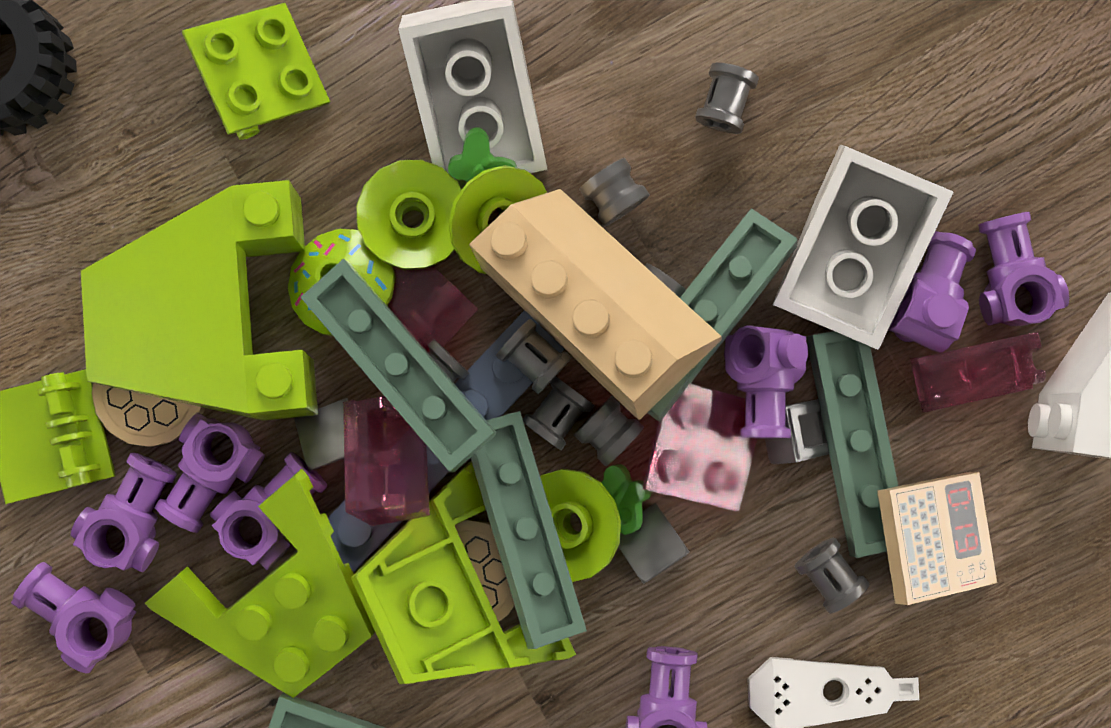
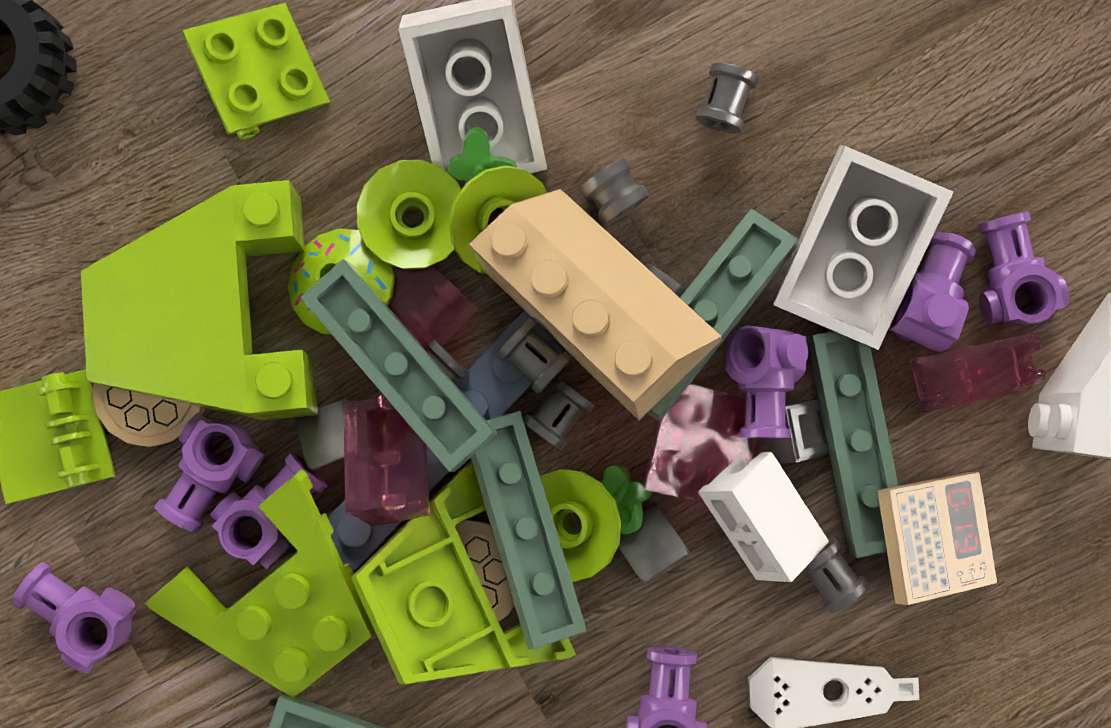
(128, 511): medium lavender connector -> none
(609, 431): flat silver wheel -> none
(764, 518): none -> white hinge

